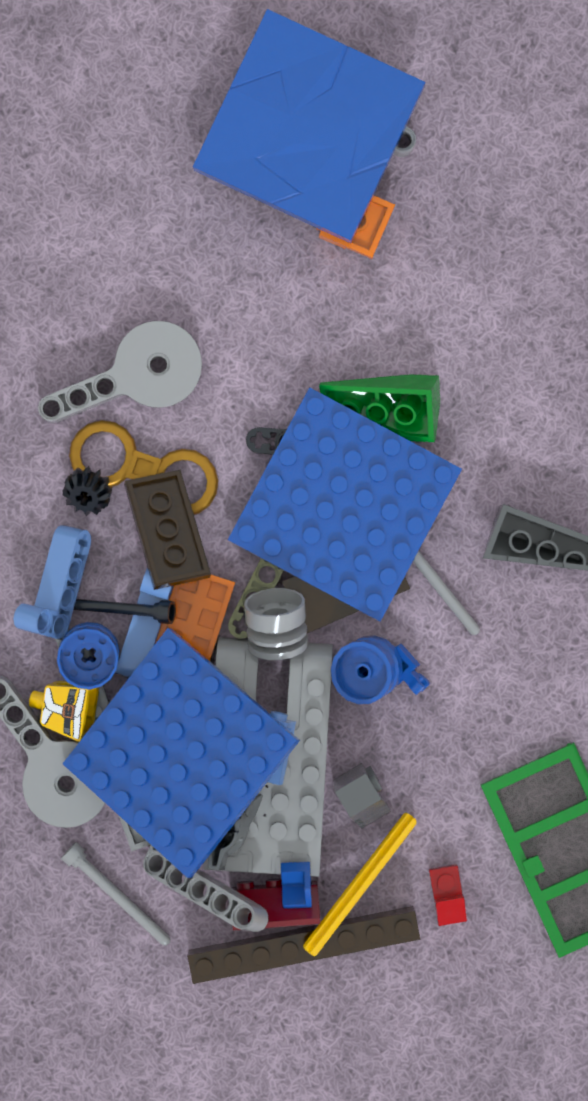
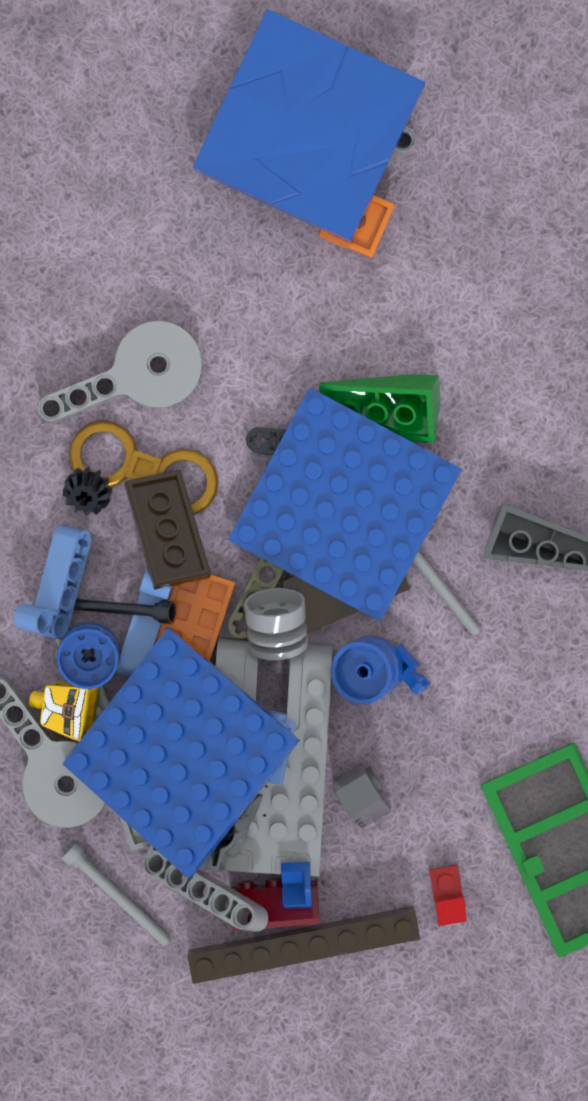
(359, 884): yellow axle -> none

